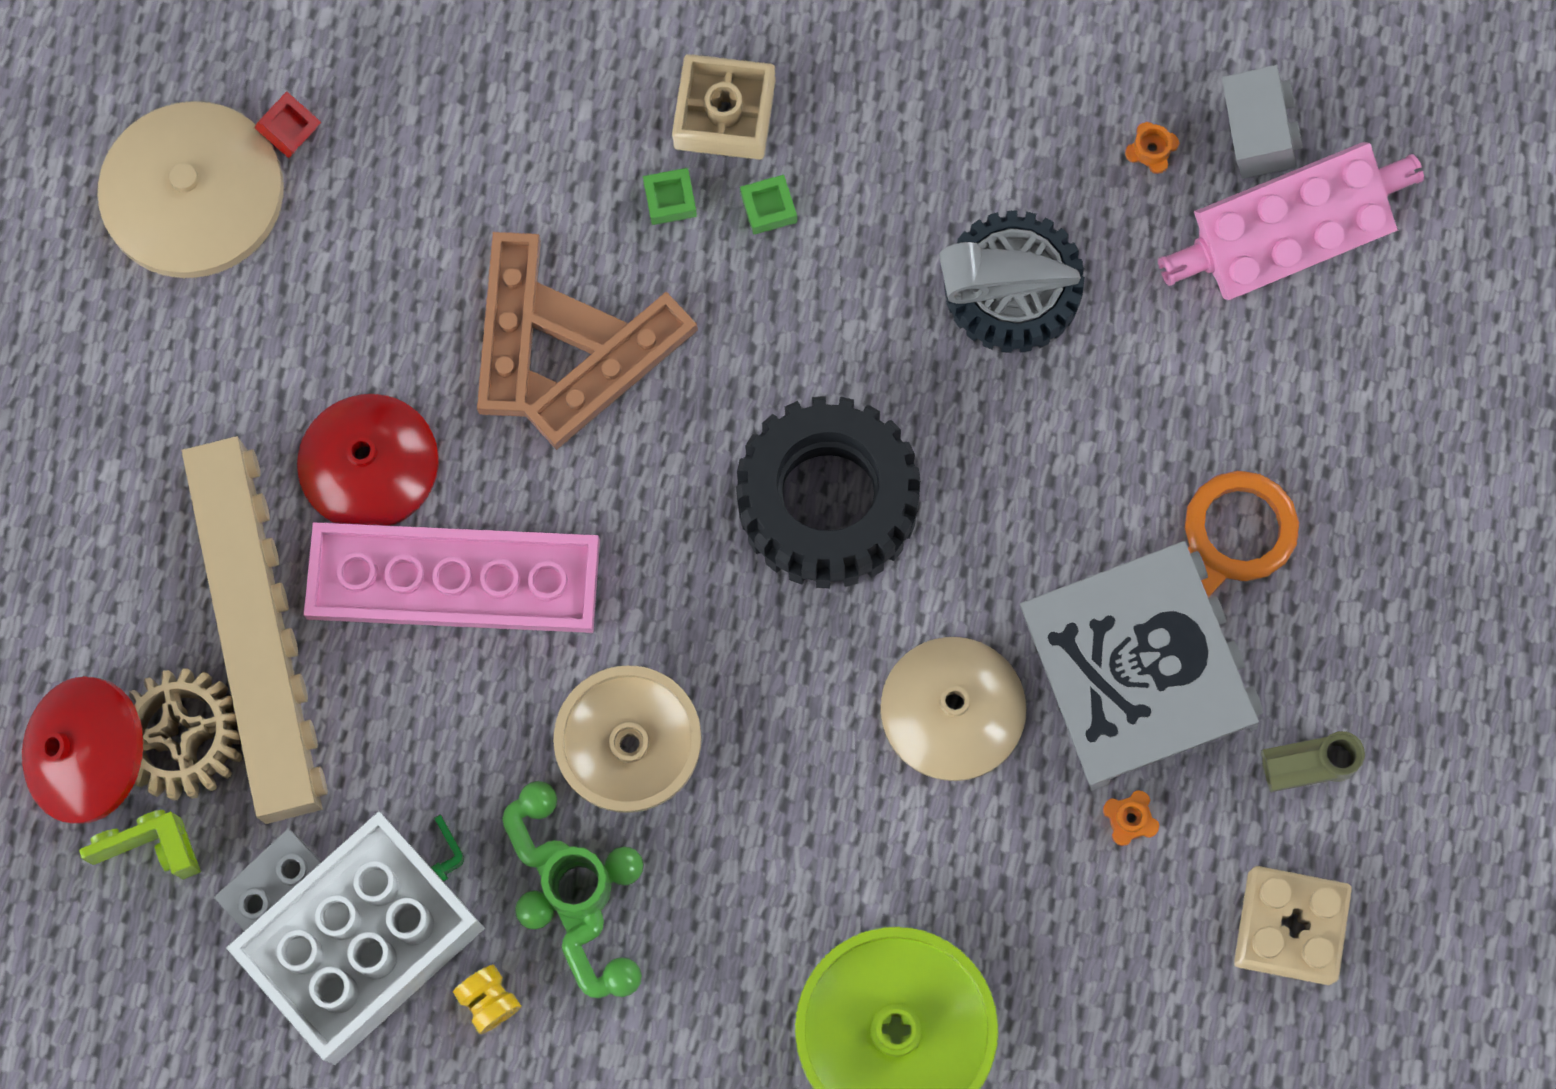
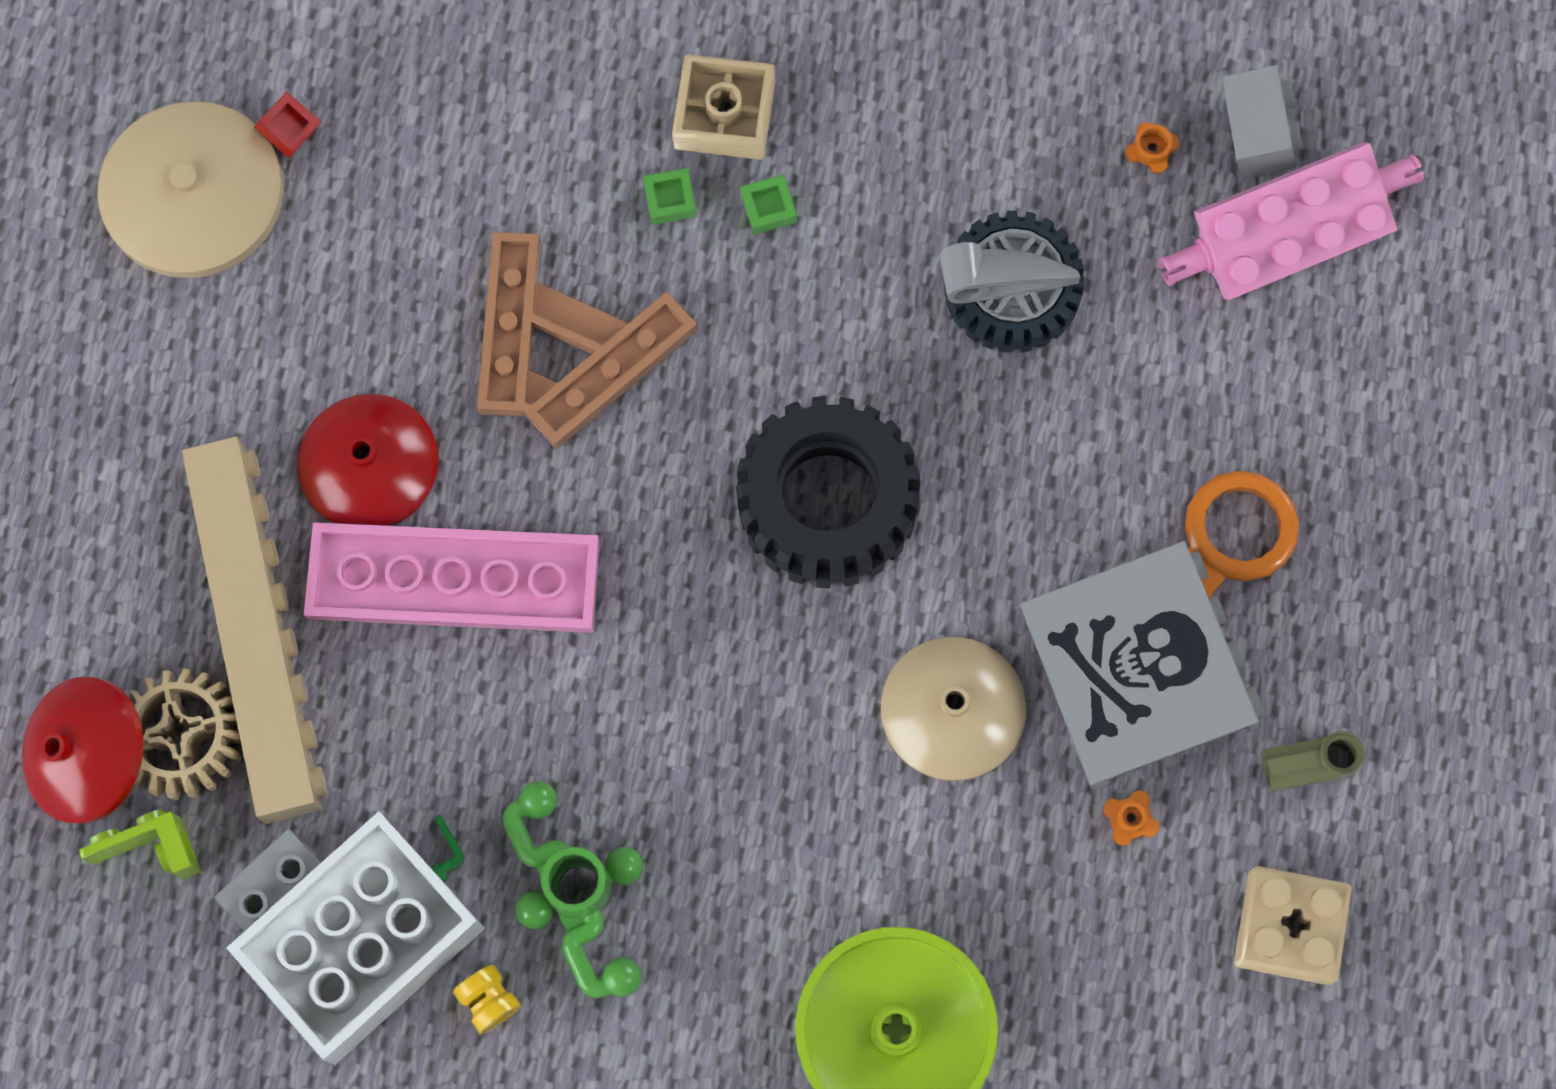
(619, 706): tan dish -> none

